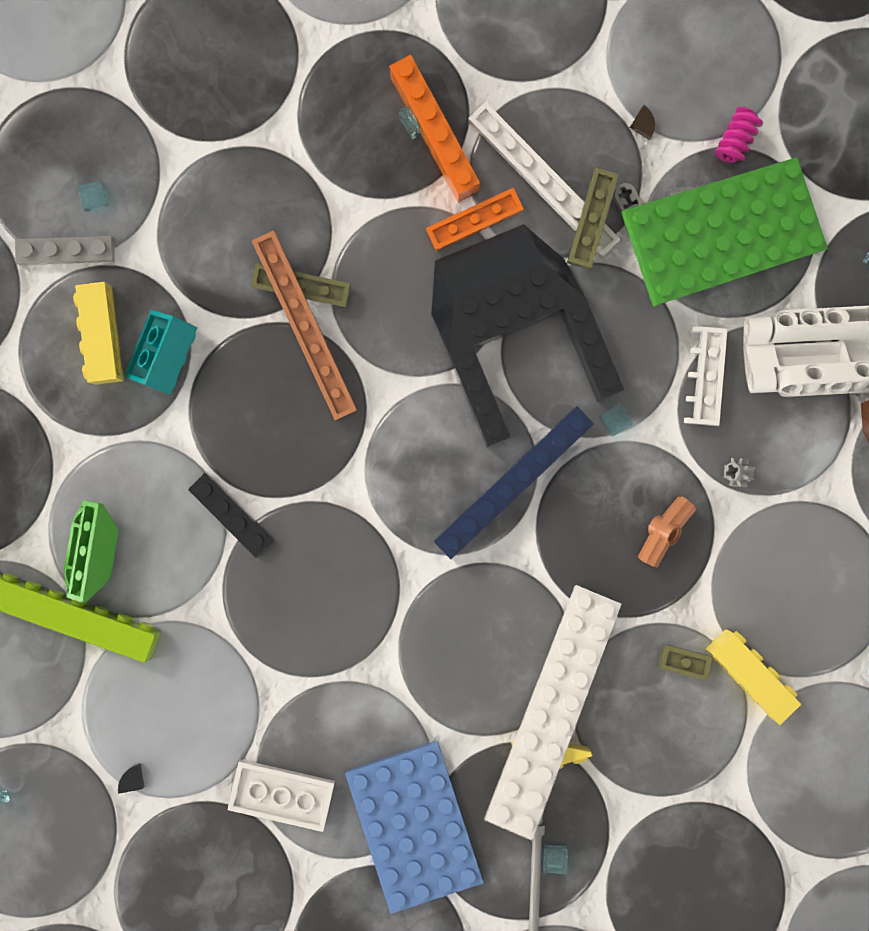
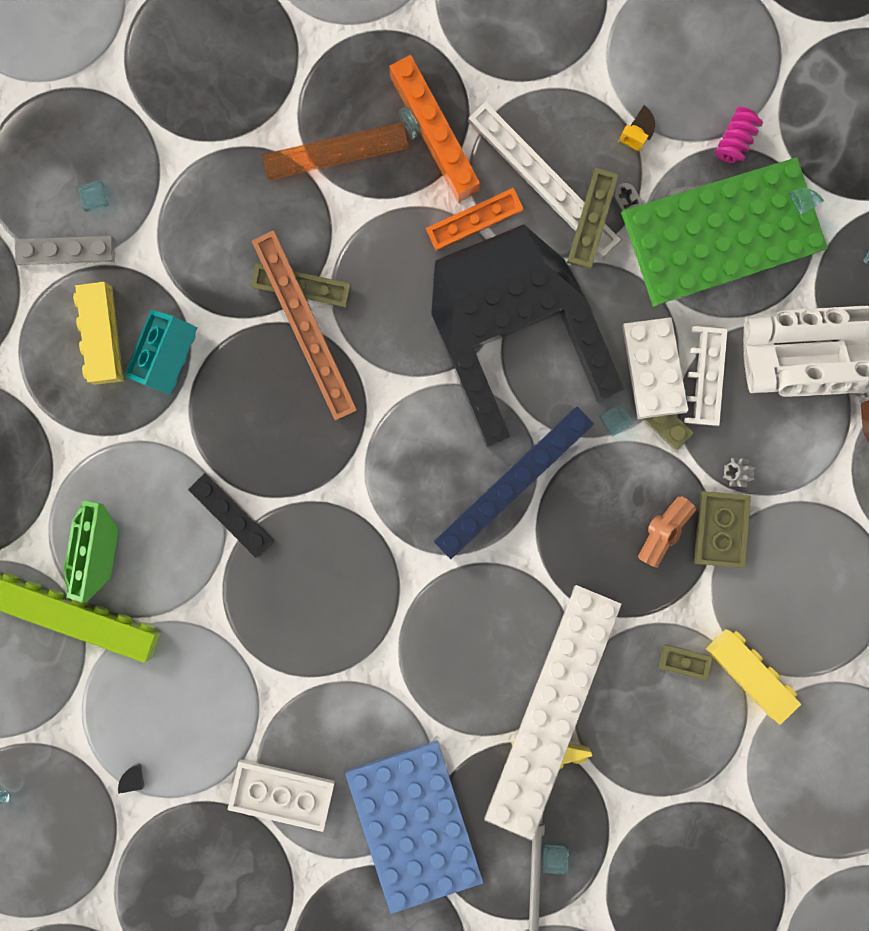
(335, 151): none -> clear orange tile
(633, 137): none -> yellow plate
(655, 368): none -> white plate
(670, 429): none -> olive plate
(722, 529): none -> olive plate
(805, 199): none -> clear light blue tile

